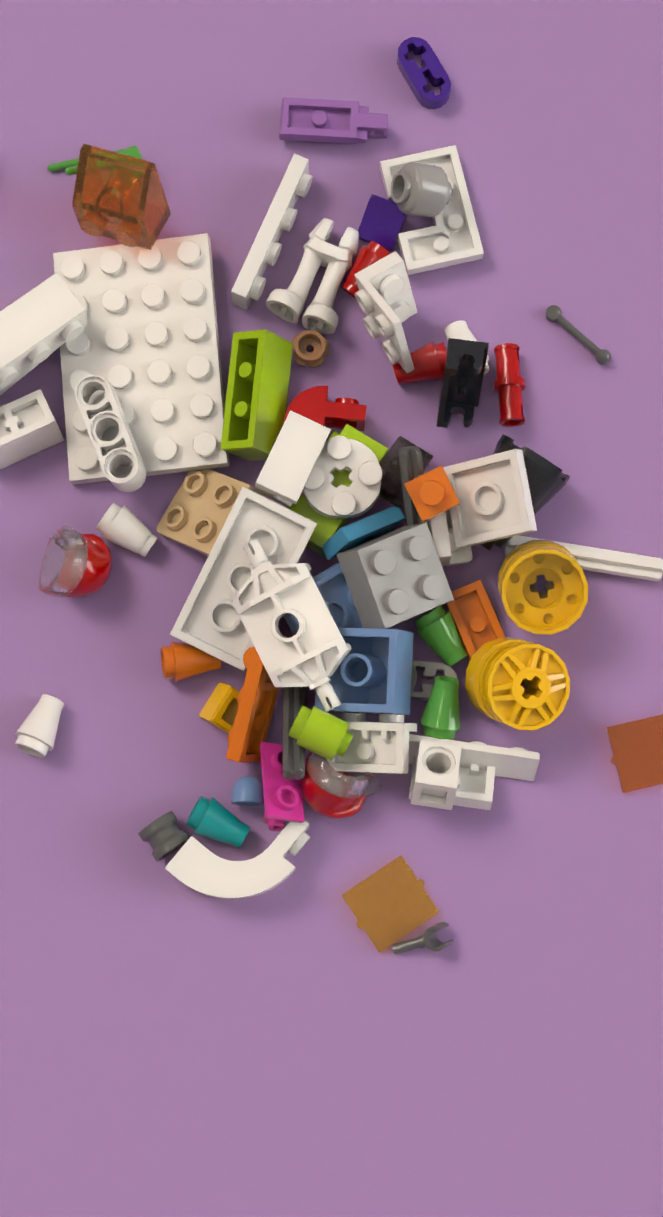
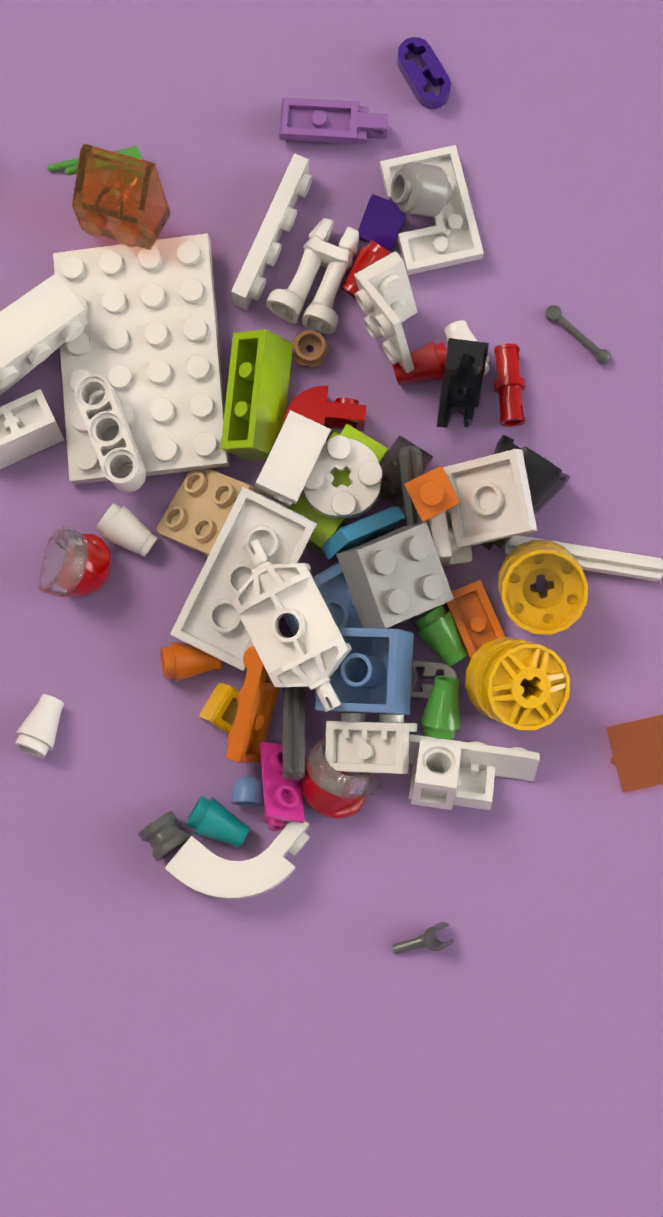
(321, 732): lime brick -> none
(390, 903): clear yellow piece -> none

